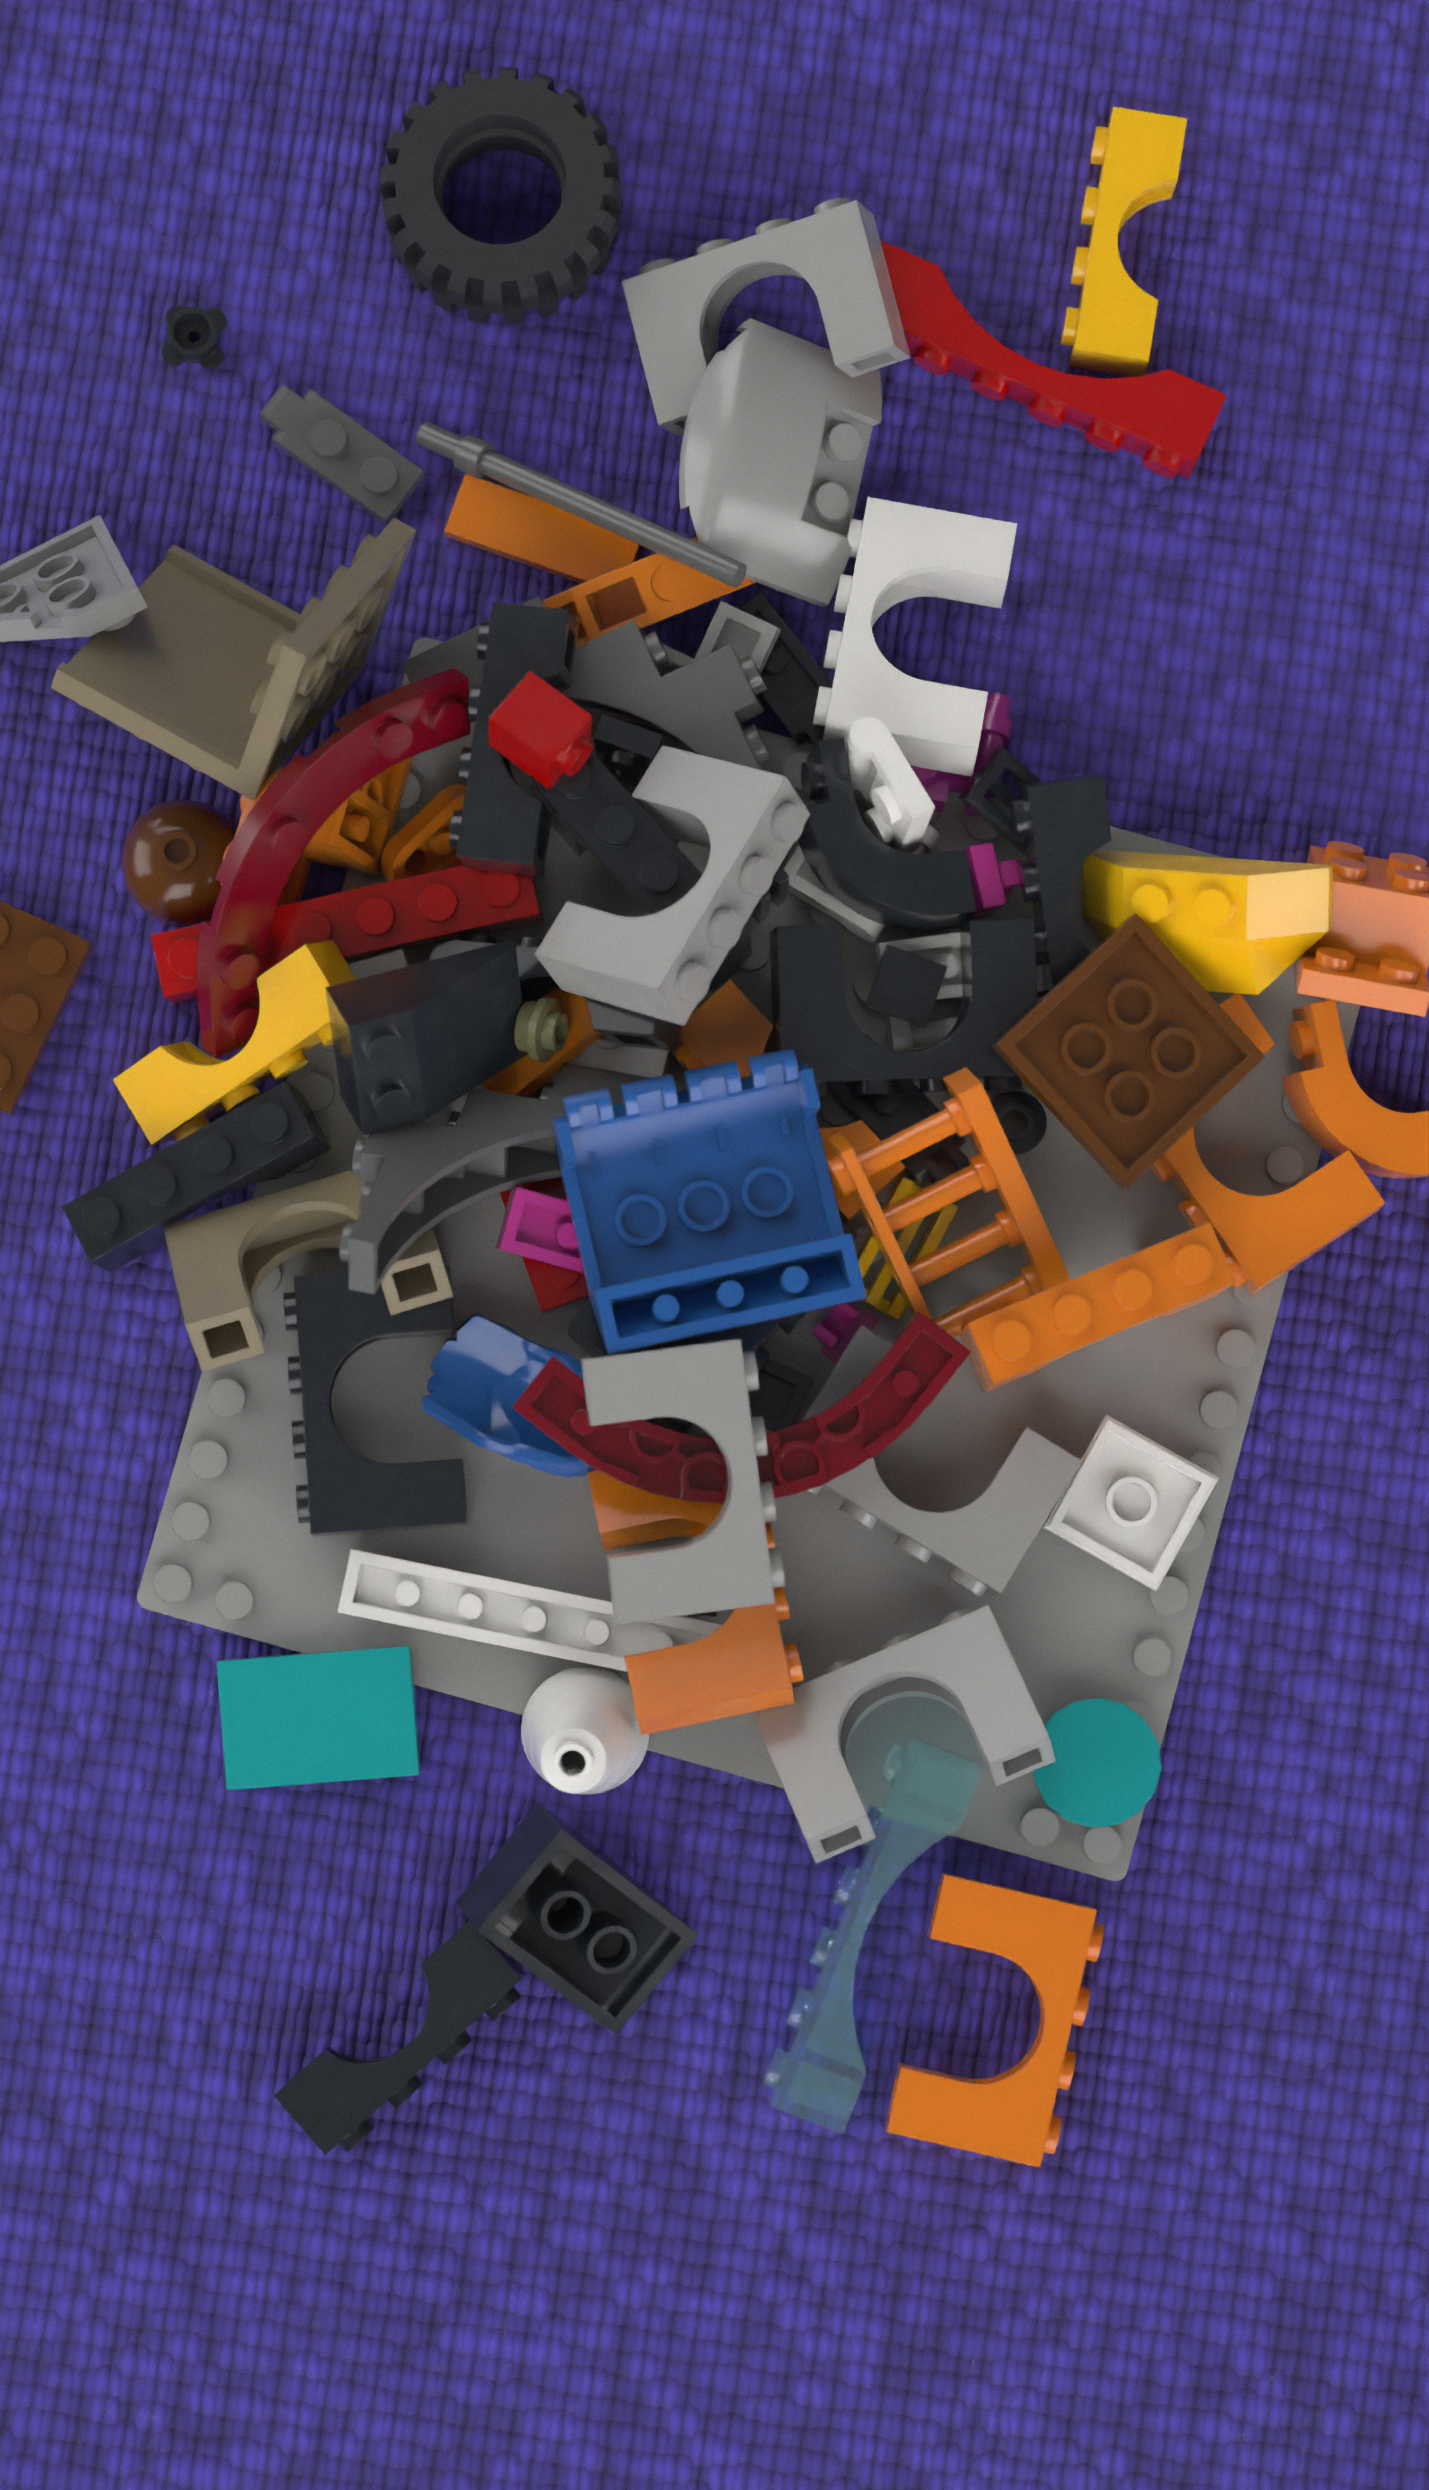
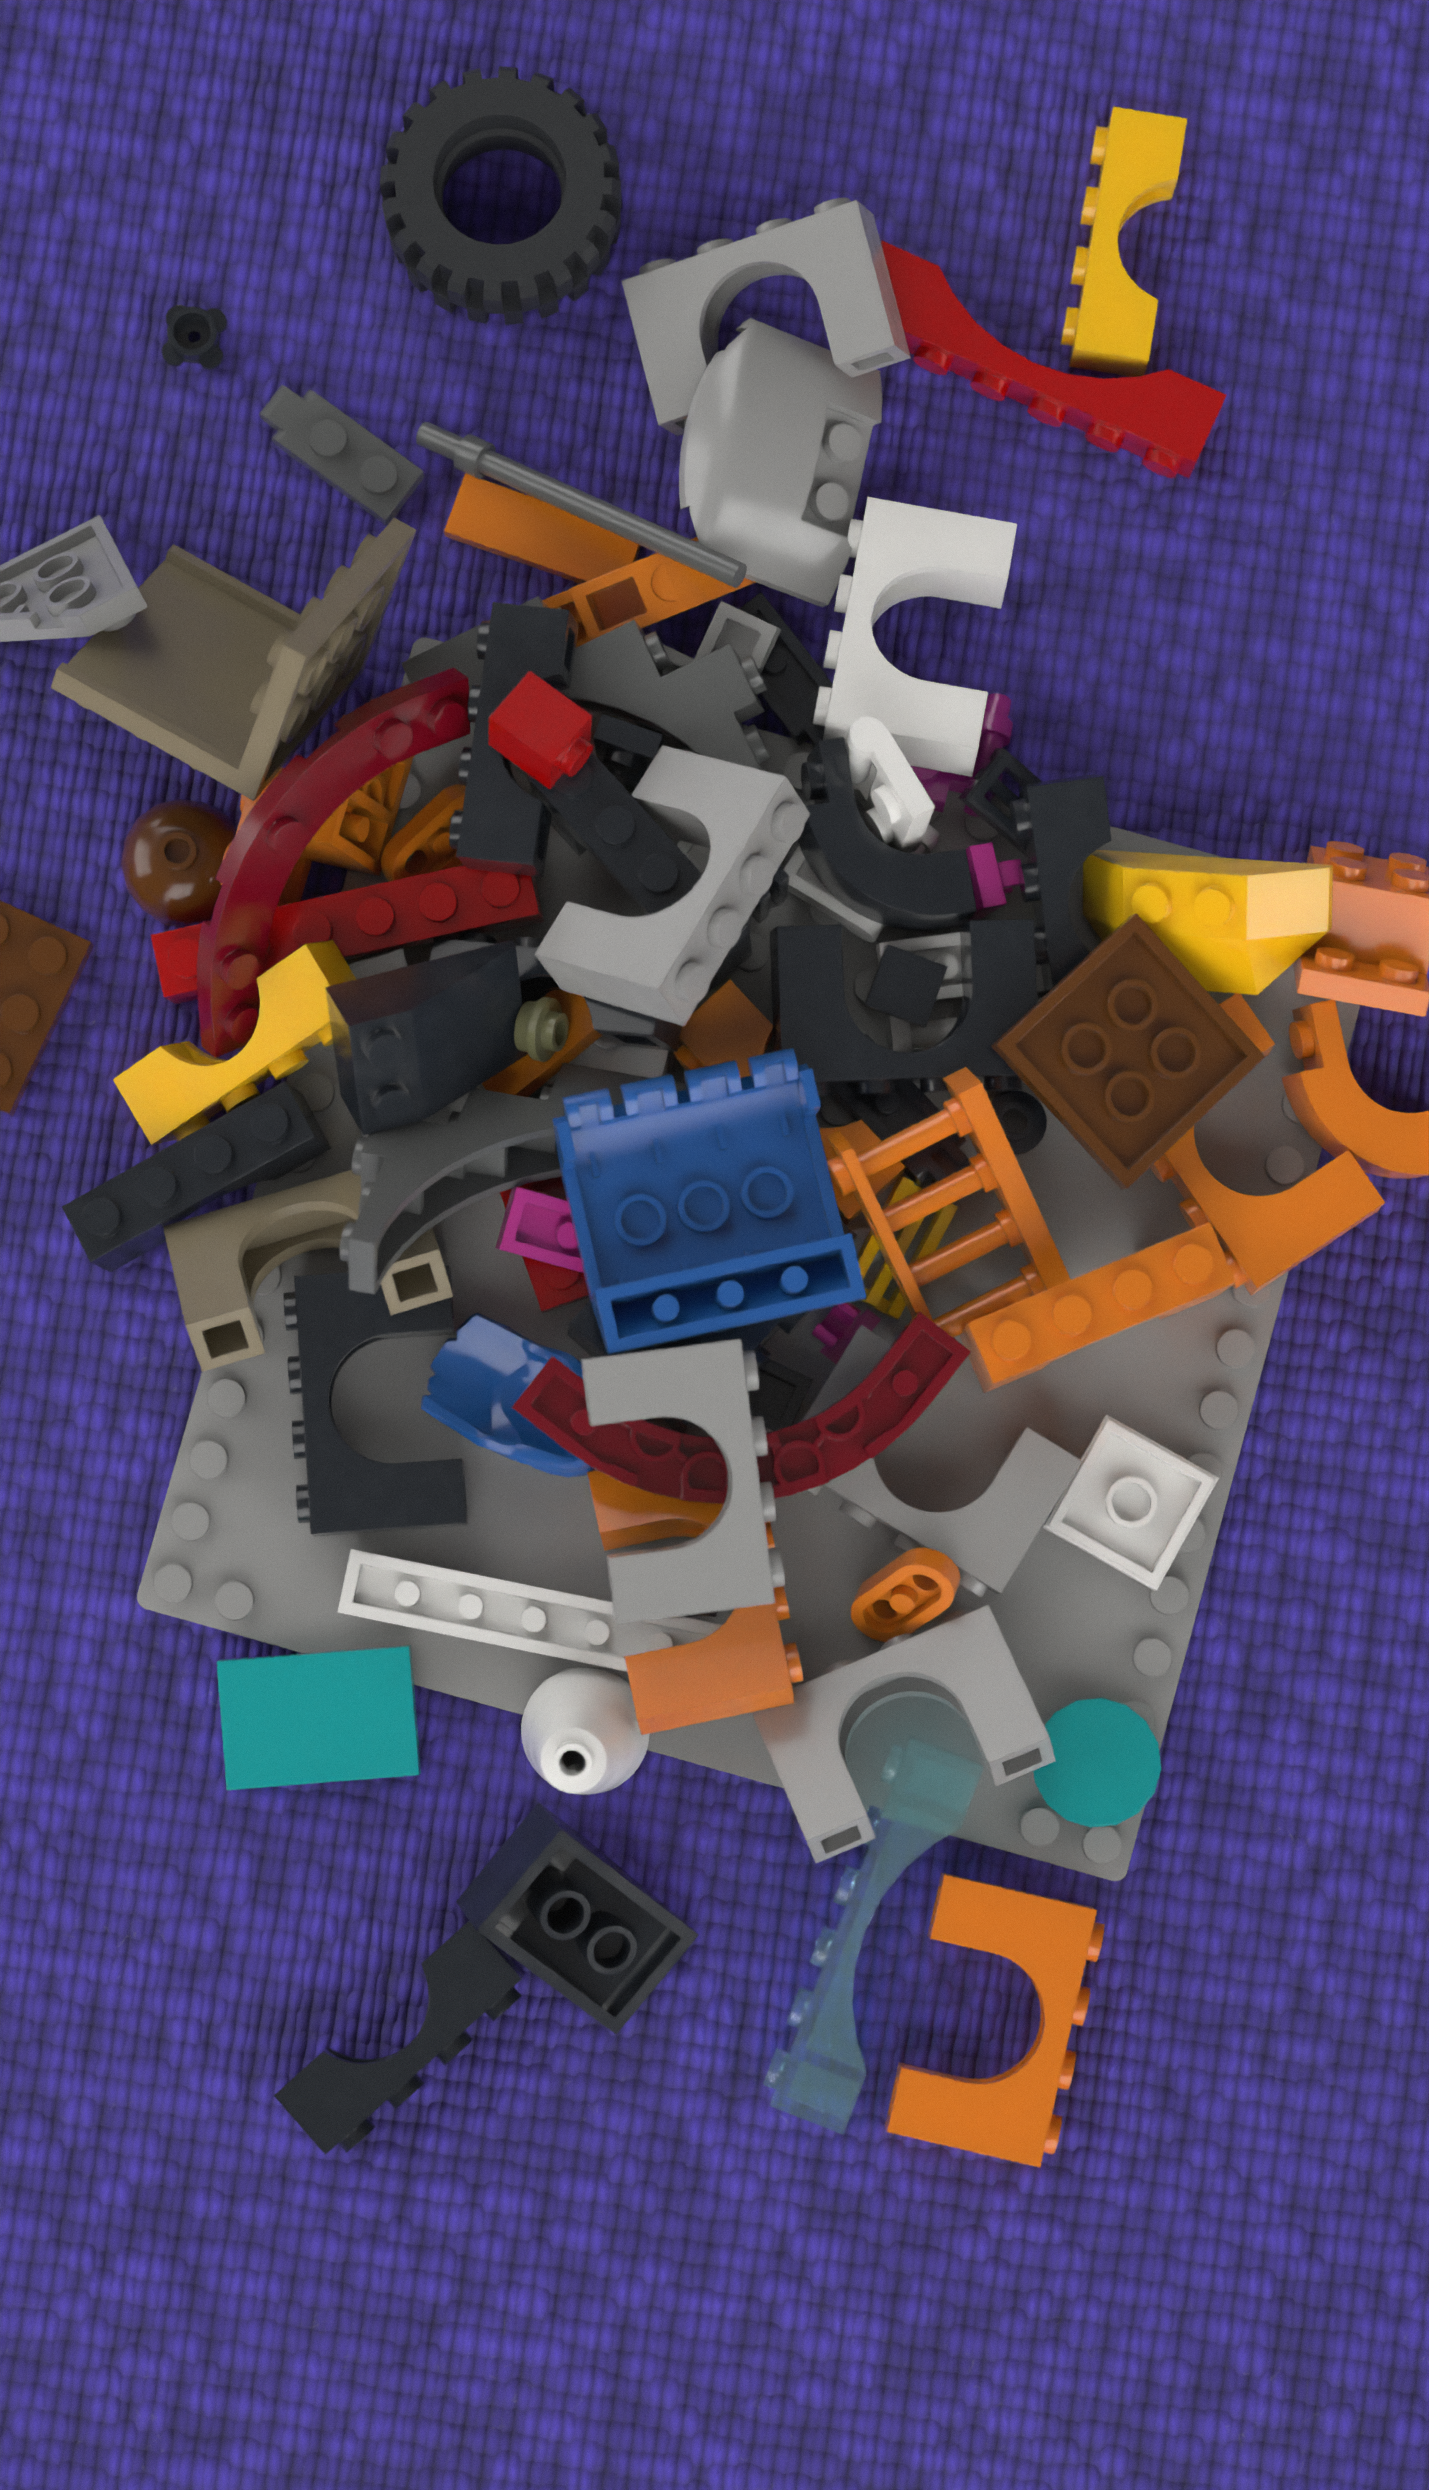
(905, 1594): none -> orange plate

